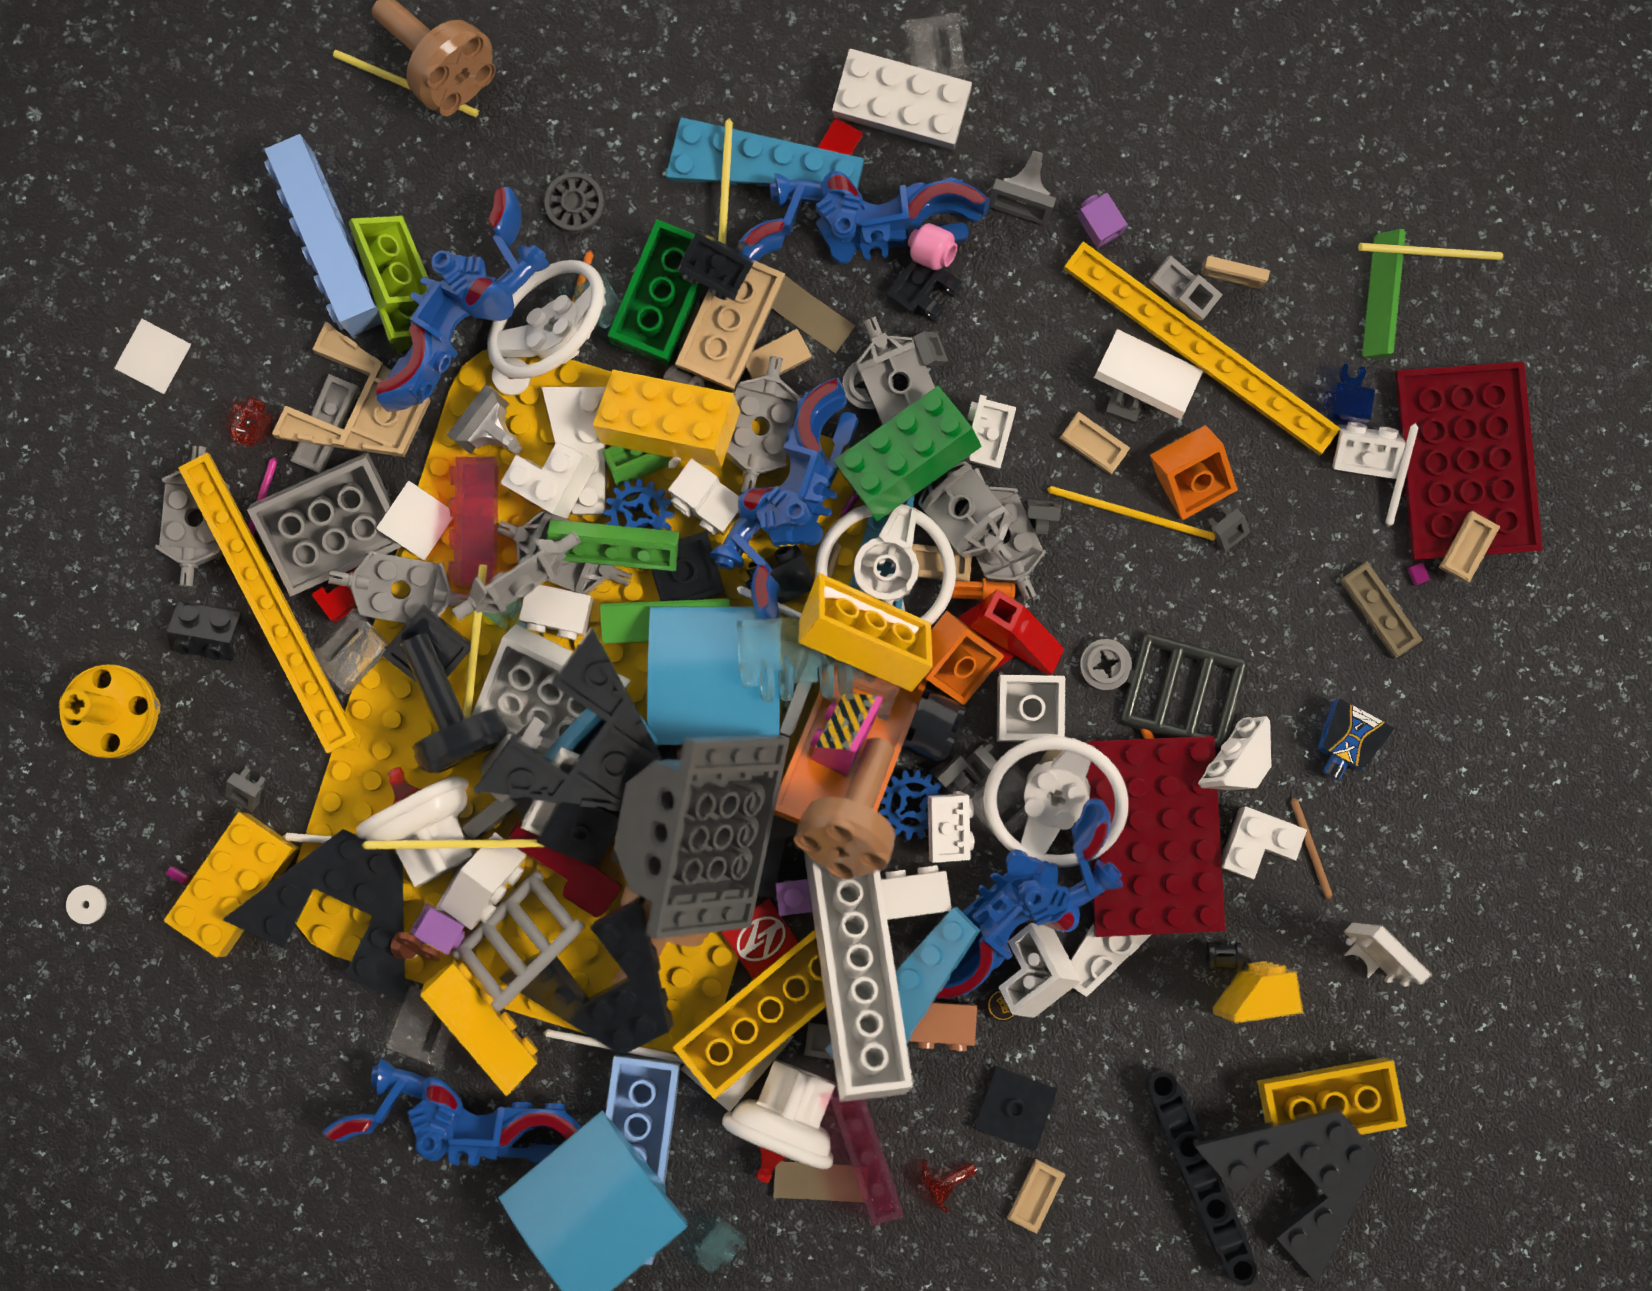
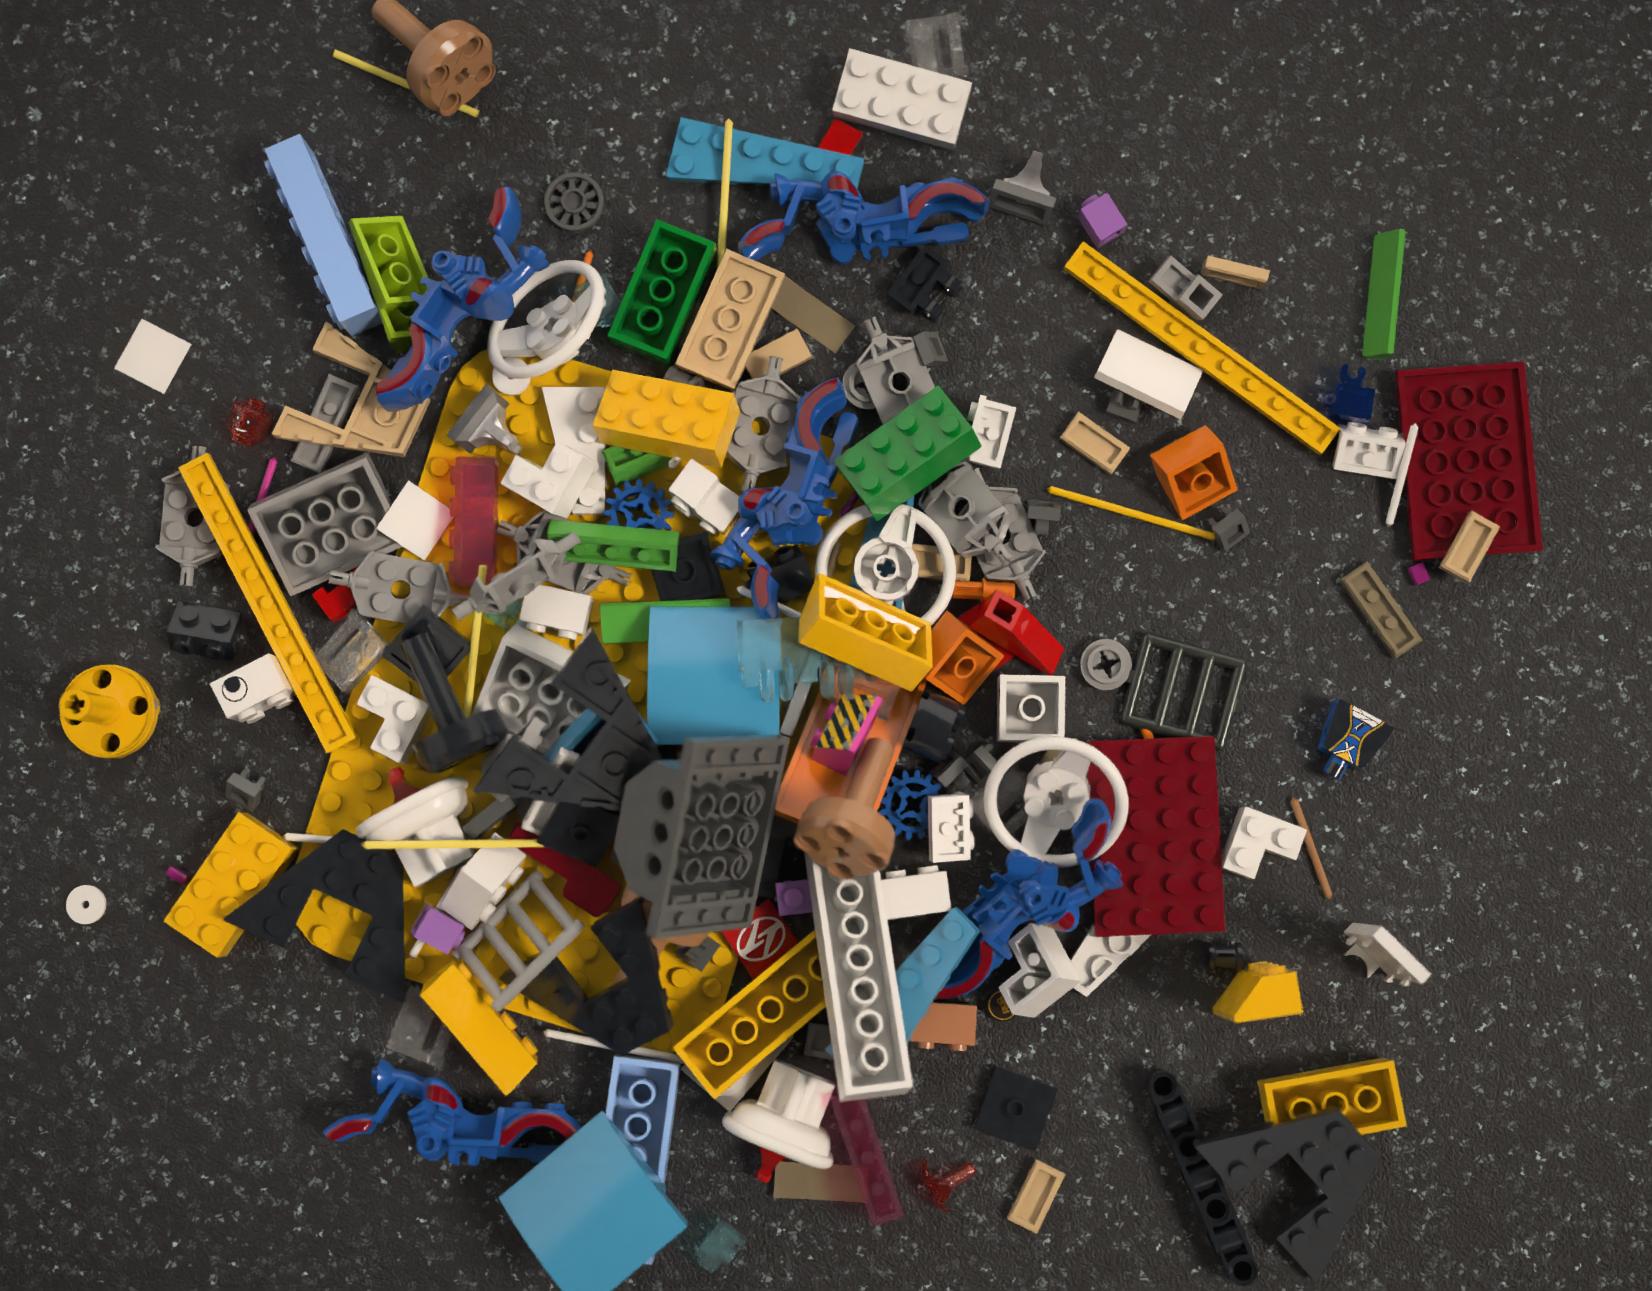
(253, 690): none -> white brick
(403, 715): none -> white brick
(408, 946): copper piece -> none
(699, 955): none -> dark grey tile
(714, 266): black bracket -> none
(932, 246): bright pink head -> none
(1242, 758): white slope -> none
(1430, 251): light yellow axle -> none

